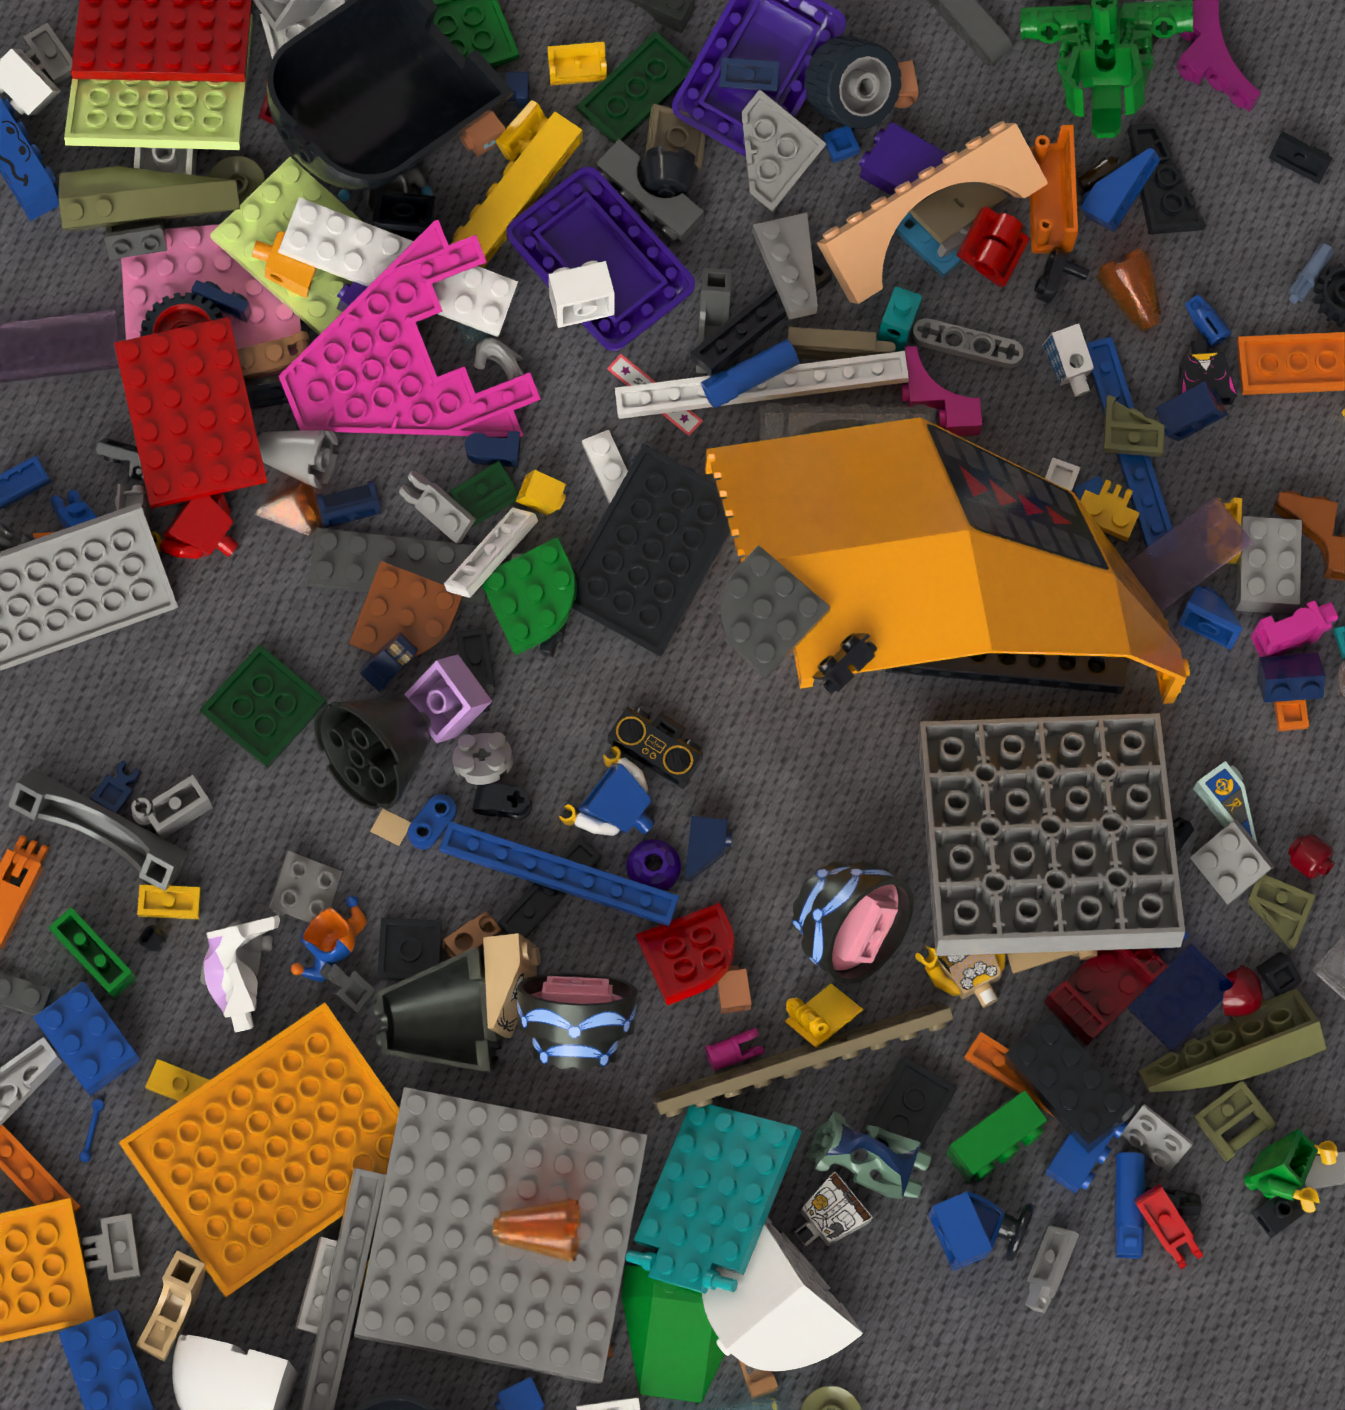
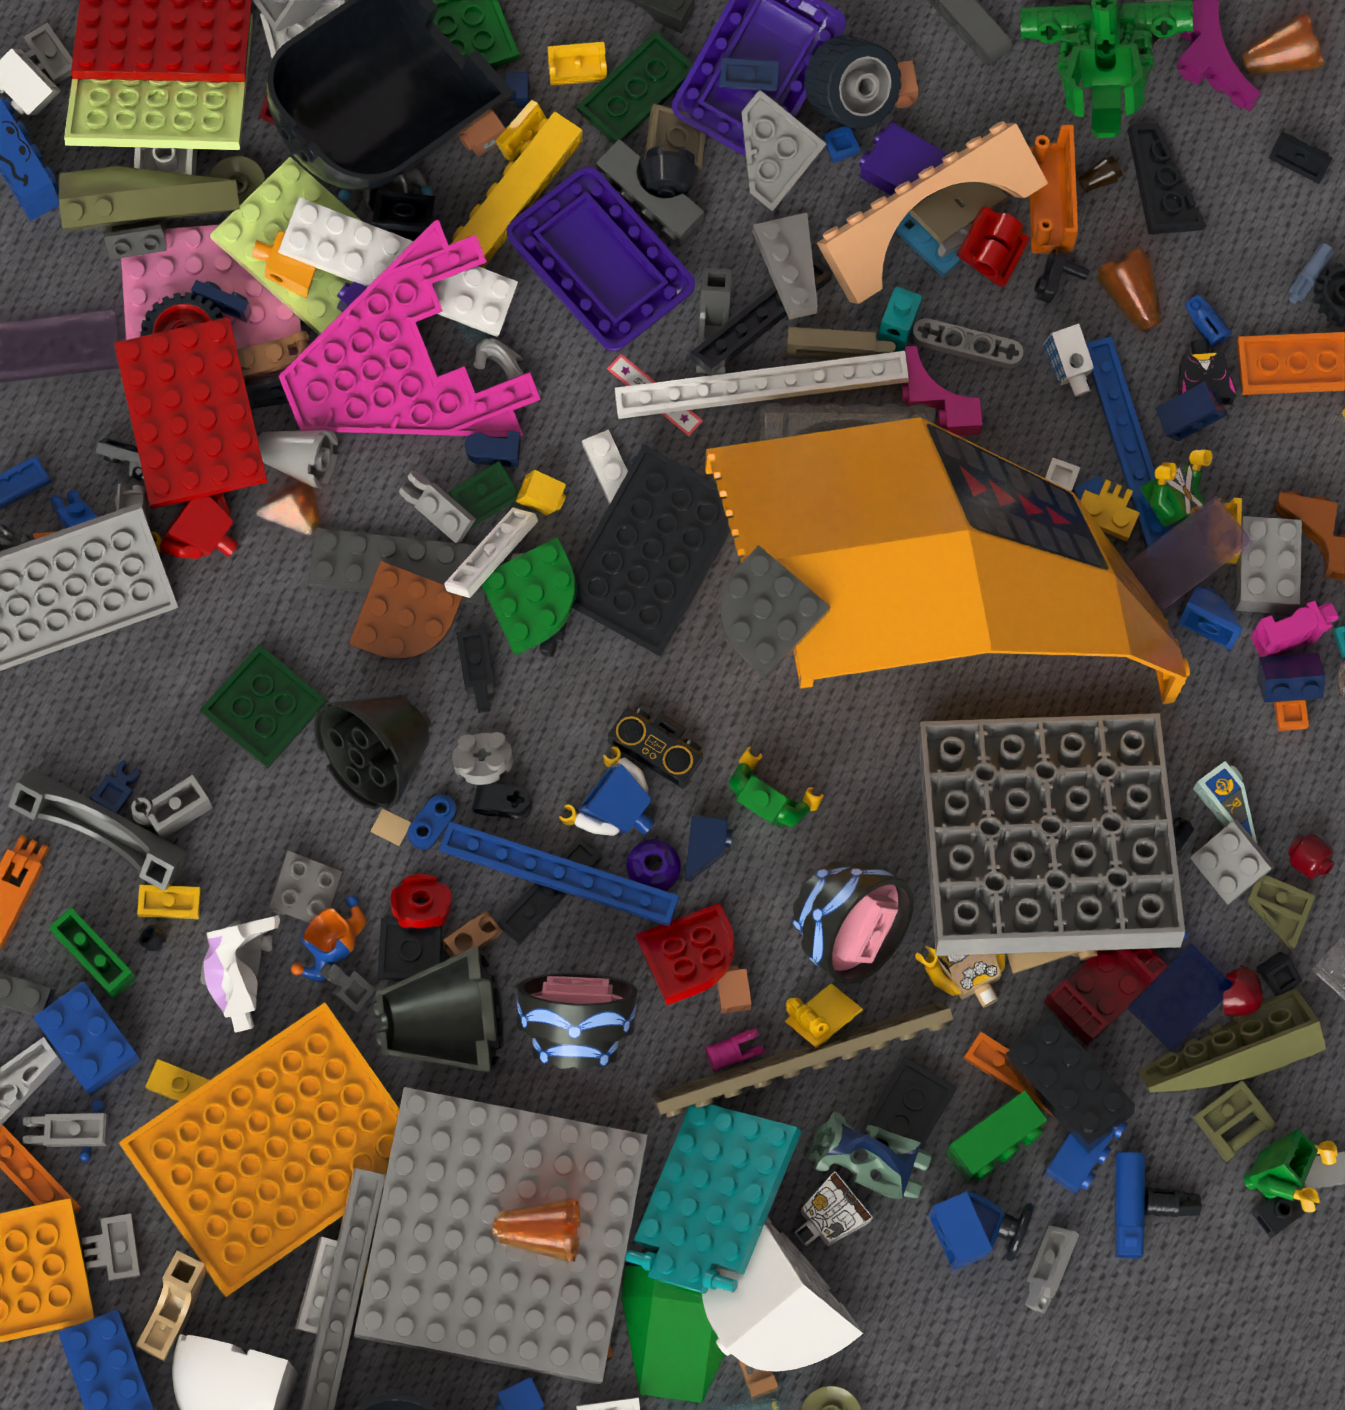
(68, 1130): none -> light grey hinge
(349, 505): dark blue hinge -> none
(388, 661): dark blue leg -> none
(424, 915): none -> red plate
(448, 697): lavender brick -> none
(507, 963): tan slope -> none
(581, 293): white brick -> none
(750, 373): blue piece -> none
(767, 800): none -> green torso
(854, 652): black hinge -> none
(1021, 672): black brick -> none
(1116, 193): blue slope -> none
(1130, 431): olive wing -> none
(1156, 1138): light grey hinge -> none
(1167, 1223): red hinge -> none
(1176, 491): none -> torso
(1285, 49): none -> clear orange cone

